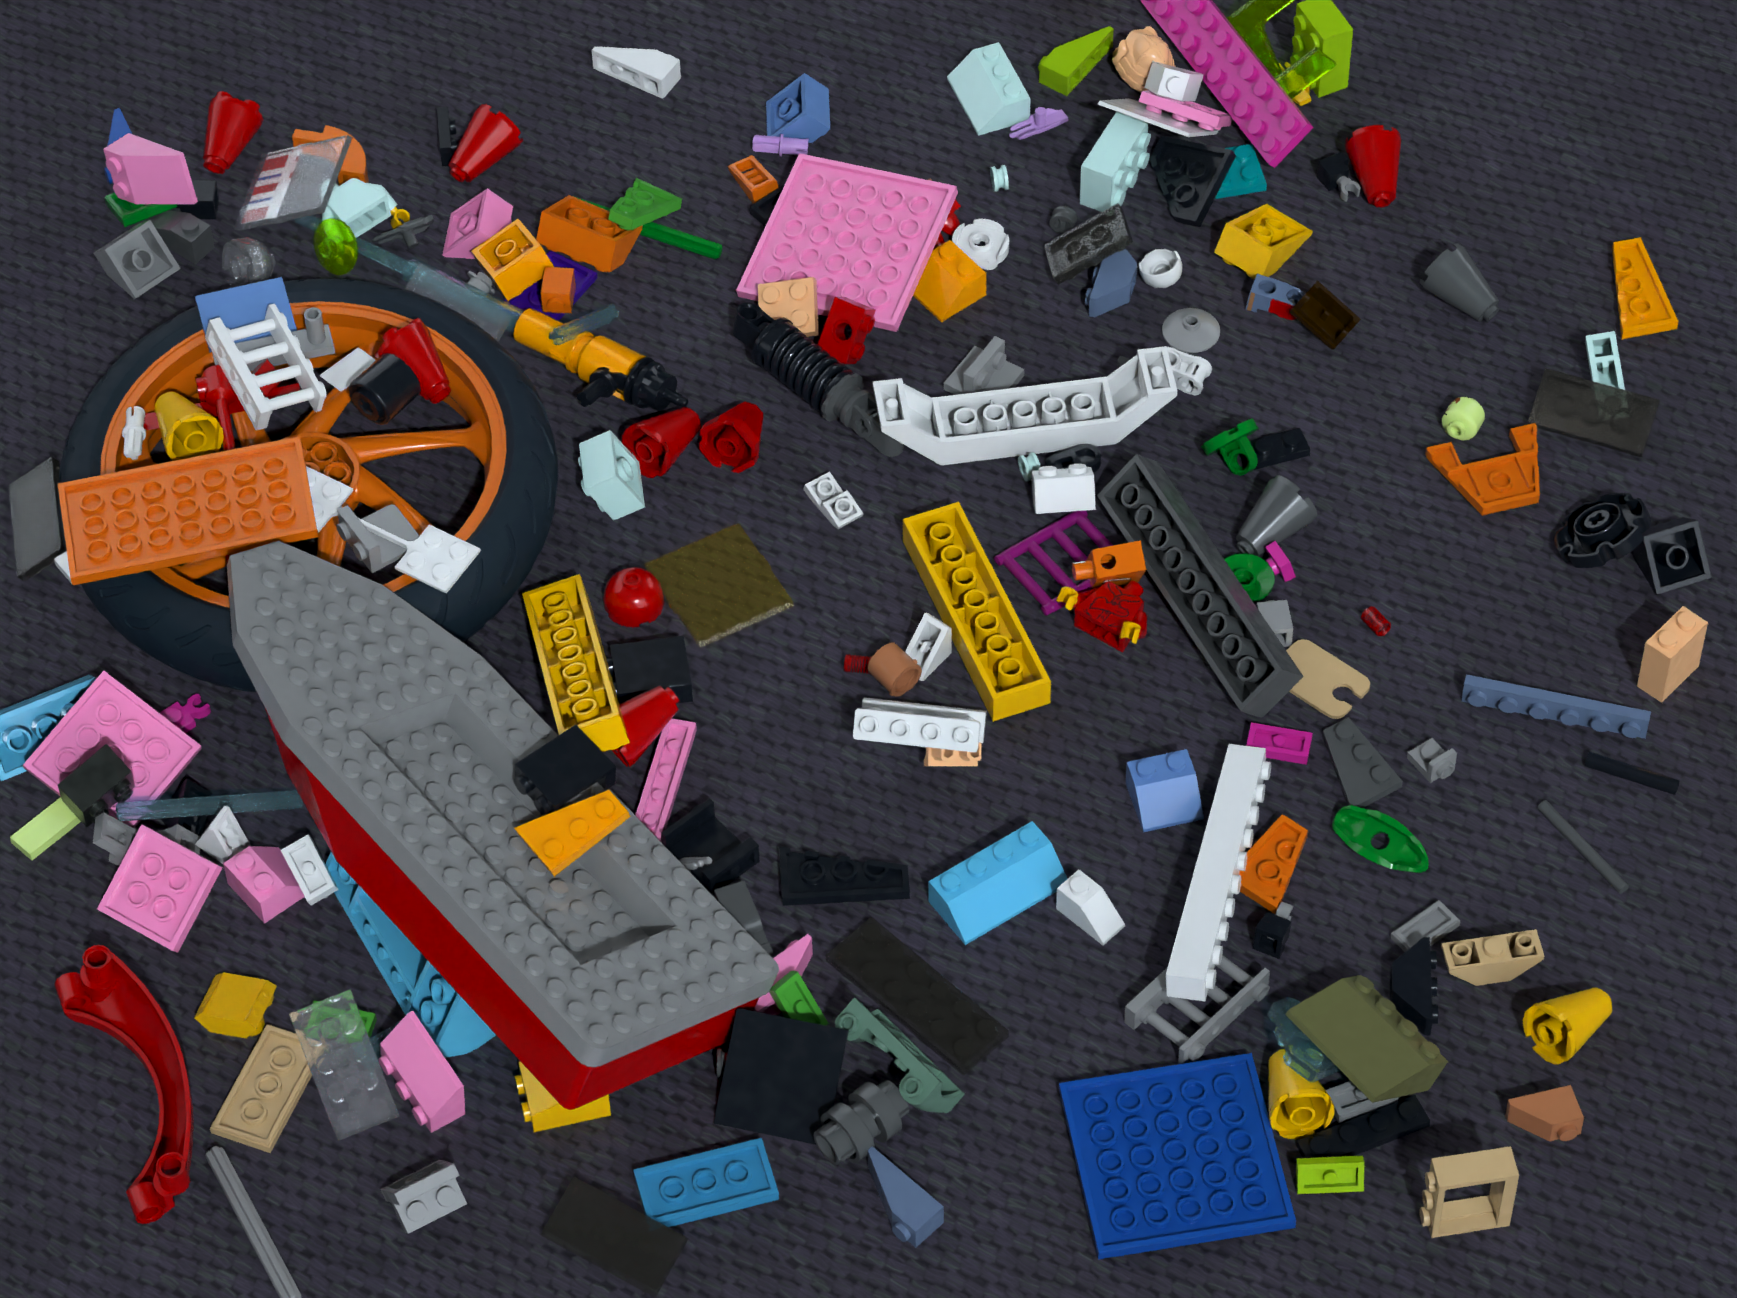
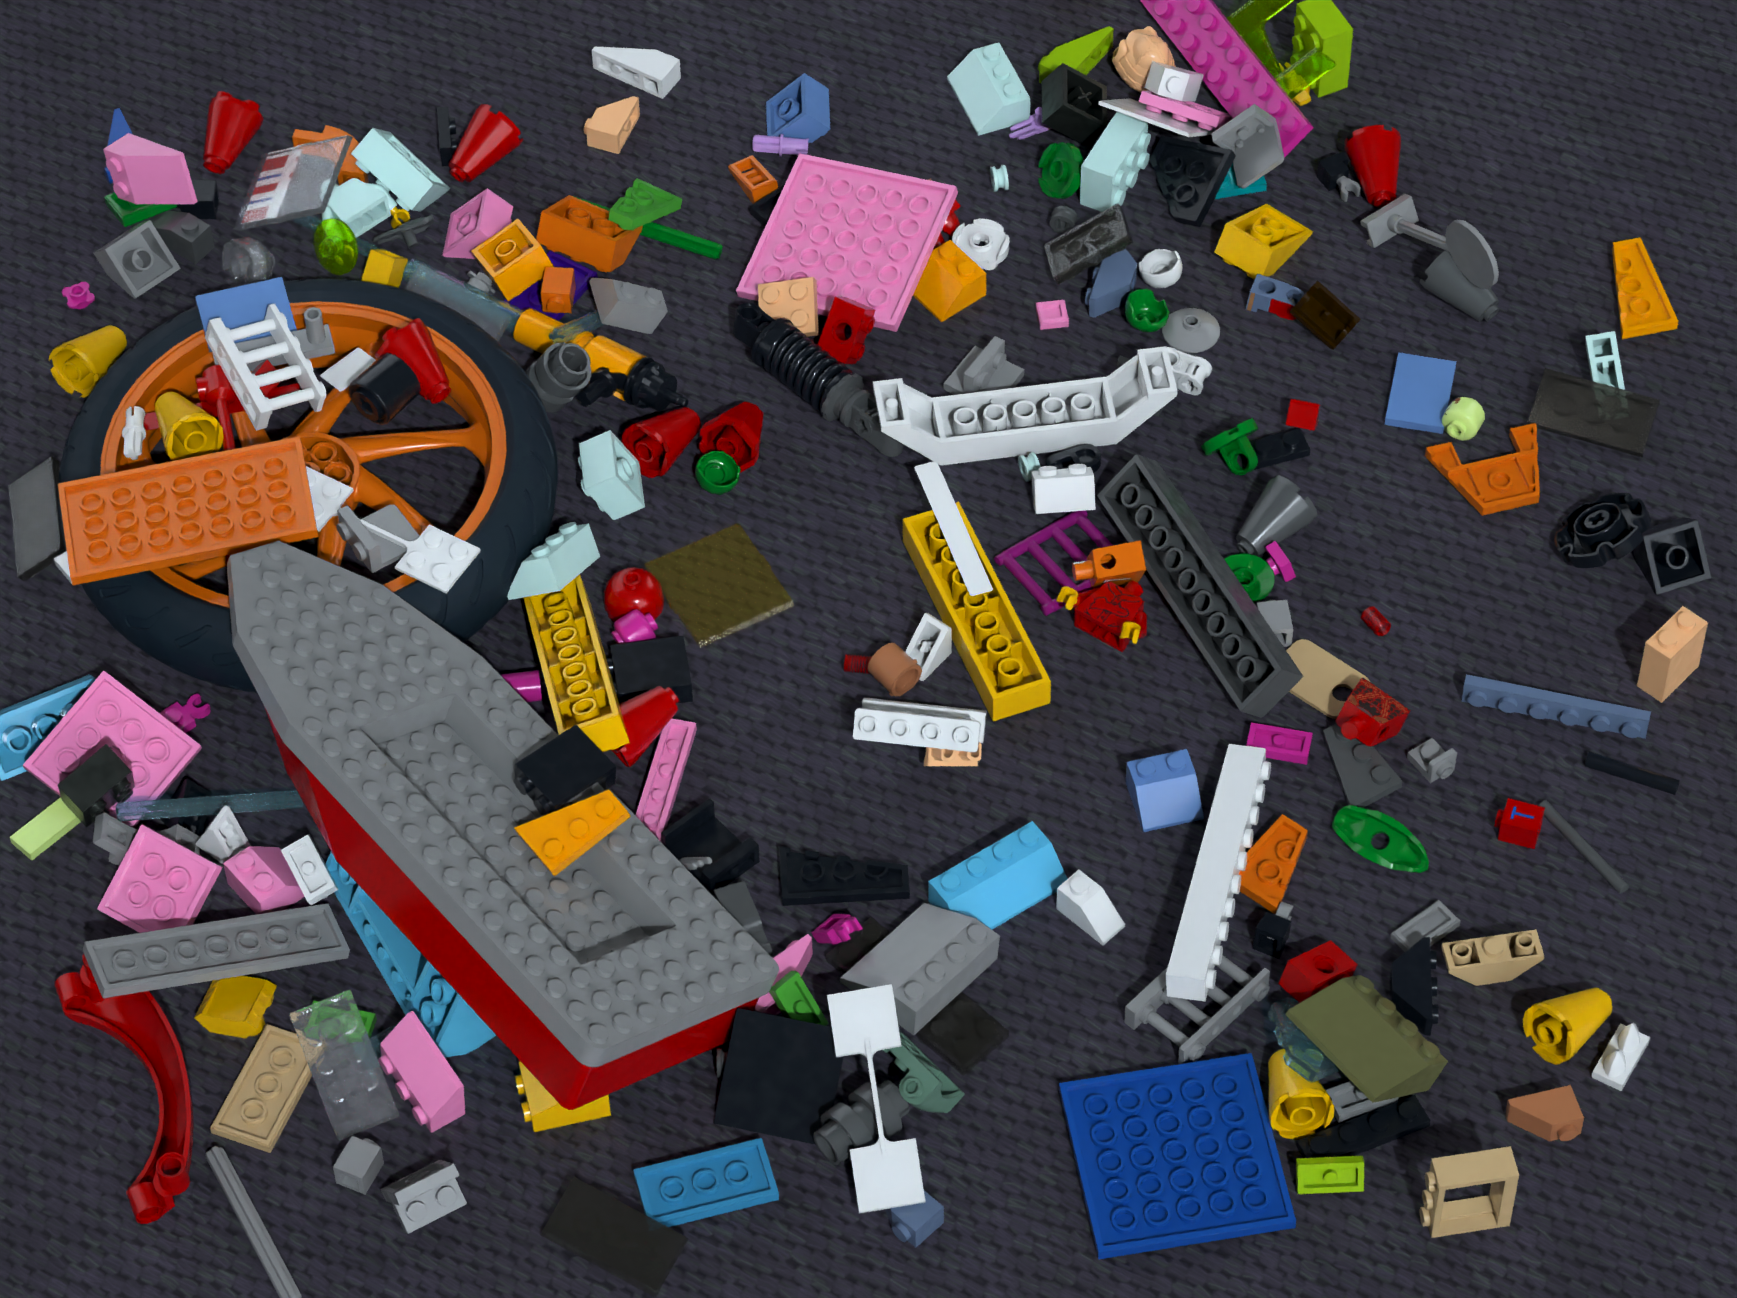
(78, 295): none -> dark pink plate
(86, 359): none -> yellow cone
(215, 950): none -> light grey plate
(358, 1164): none -> light grey brick
(384, 268): none -> yellow brick
(398, 170): none -> light aqua slope
(525, 684): none -> dark pink brick
(555, 562): none -> light aqua slope
(560, 374): none -> dark grey piece
(612, 124): none -> light nougat slope
(628, 305): none -> light grey slope
(634, 628): none -> dark pink head
(717, 472): none -> green hair
(831, 500): white slope -> none
(836, 929): none -> dark pink plate
(888, 1171): none -> white hinge
(926, 962): none -> light grey slope
(953, 528): none -> white sticker
(1052, 314): none -> bright pink tile
(1060, 170): none -> green tile
(1072, 104): none -> pearl dark grey brick
(1145, 311): none -> green hair
(1255, 143): none -> light grey bracket
(1303, 414): none -> red slope
(1316, 970): none -> red brick
(1371, 715): none -> red torso
(1420, 393): none -> medium blue tile
(1462, 239): none -> light grey piece
(1519, 823): none -> red brick
(1621, 1056): none -> white tile

